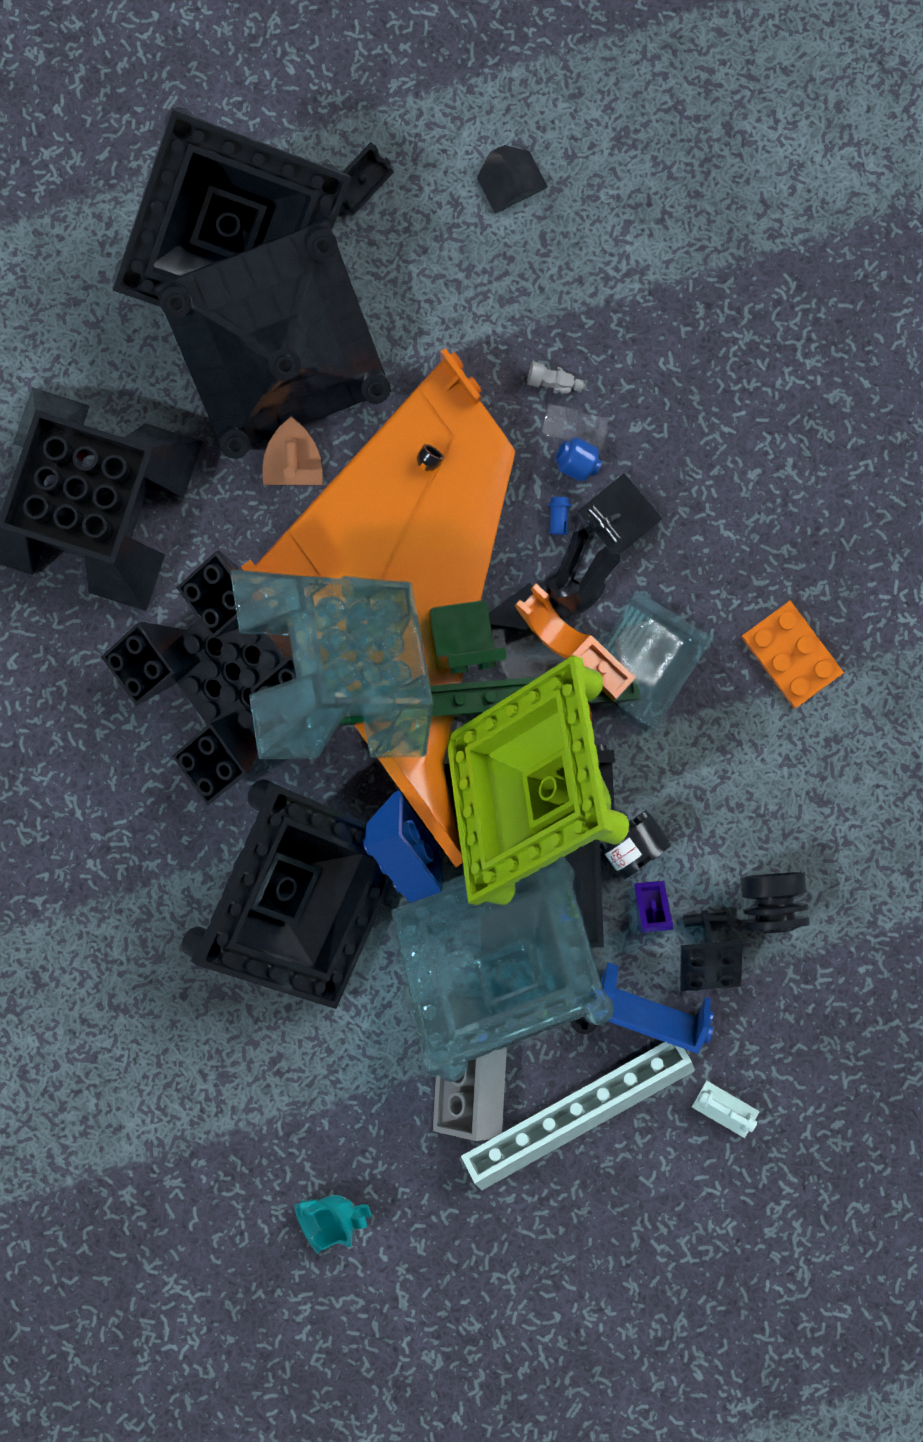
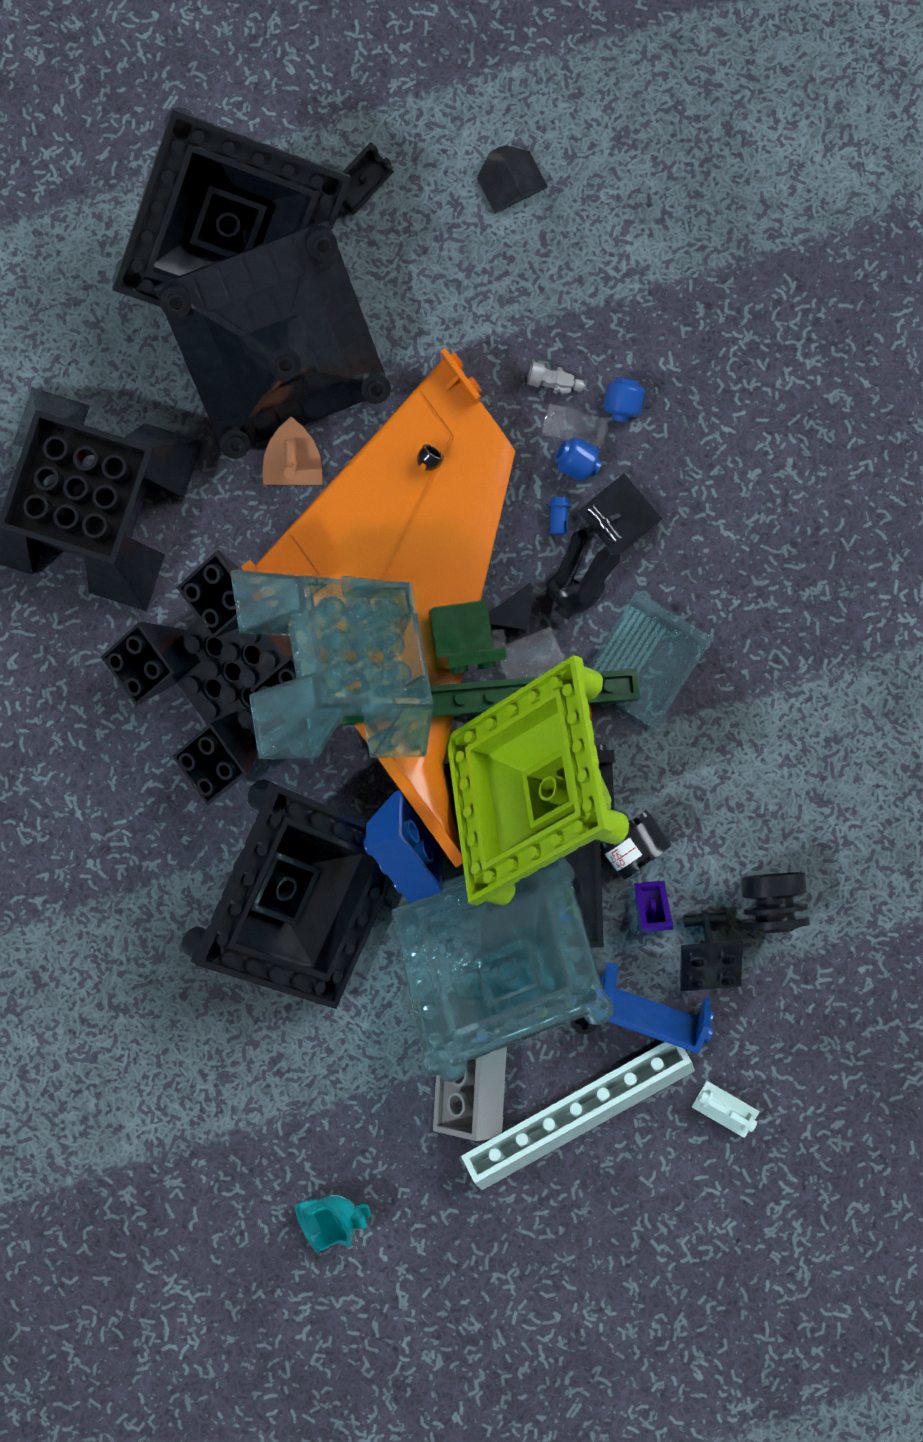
(567, 642): orange piece -> none
(624, 399): none -> blue head
(647, 650): clear slope -> none
(792, 654): orange plate -> none

